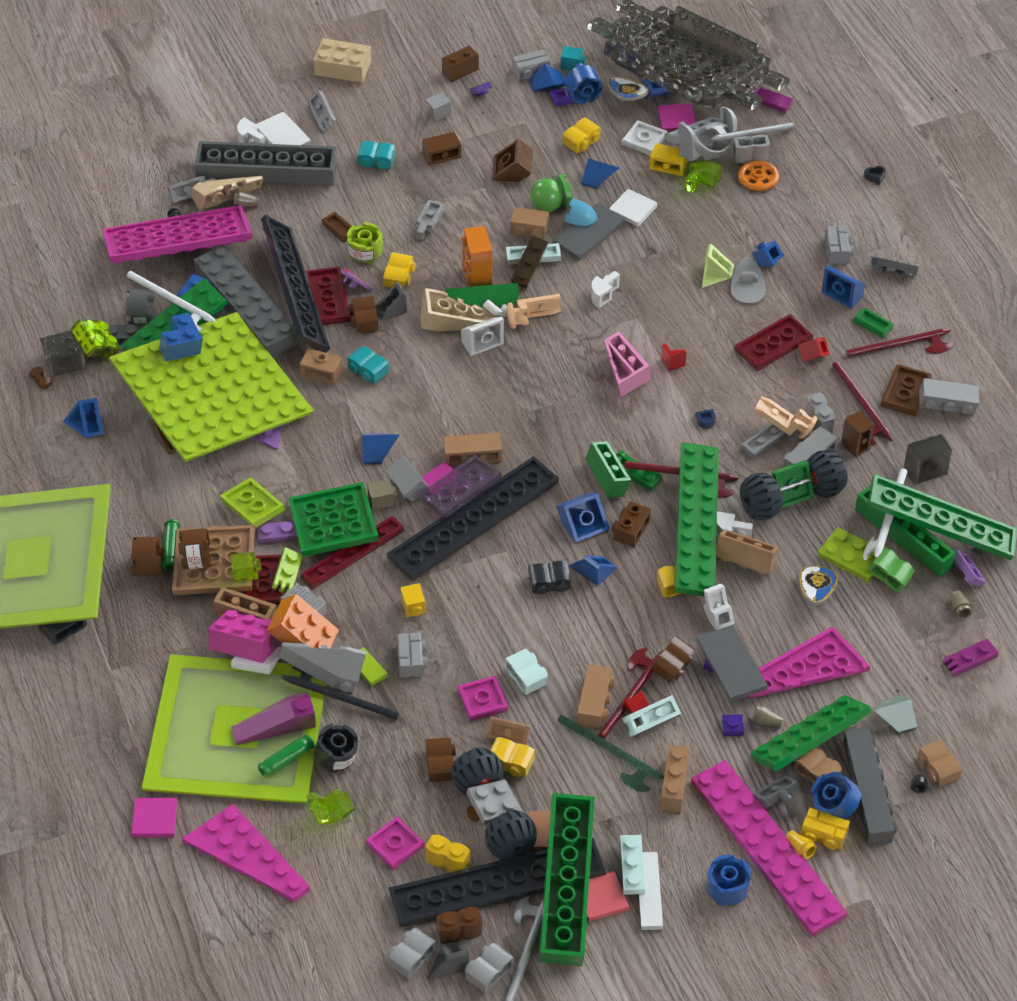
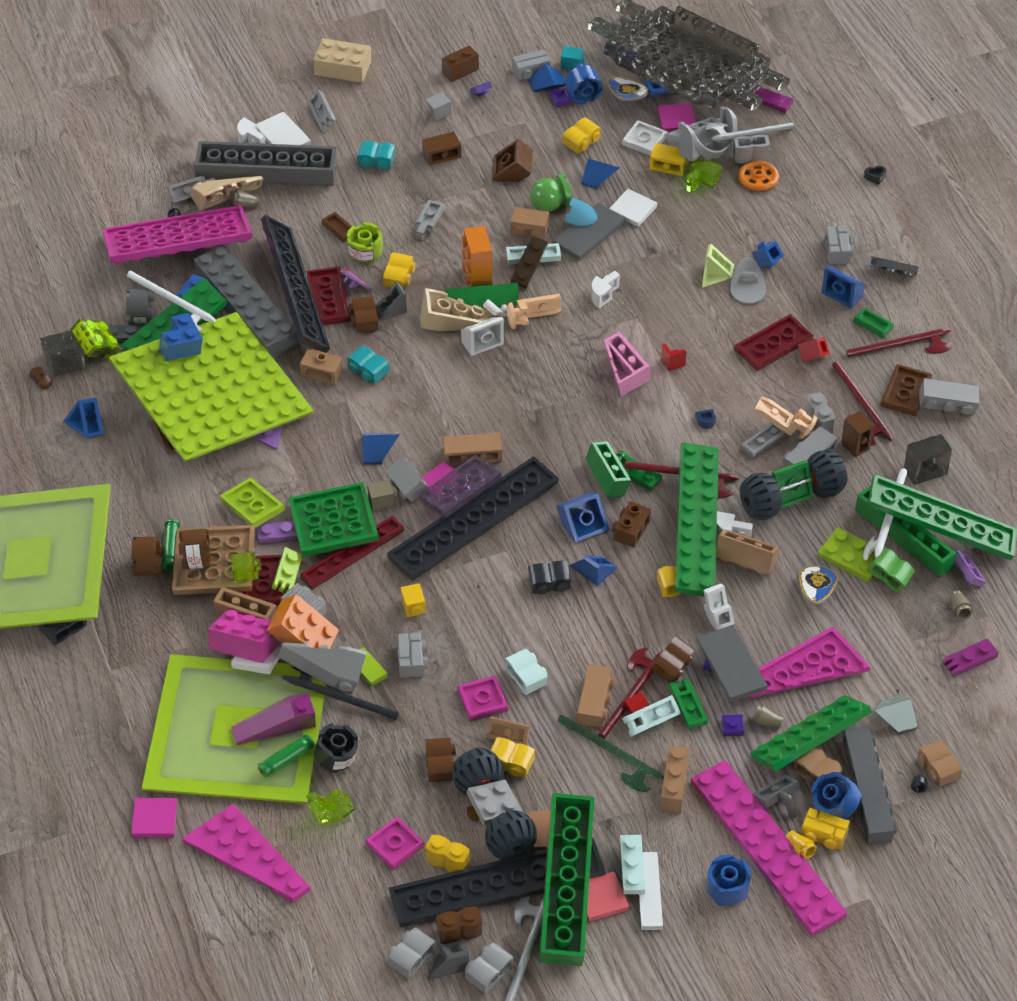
(688, 704): none -> green plate

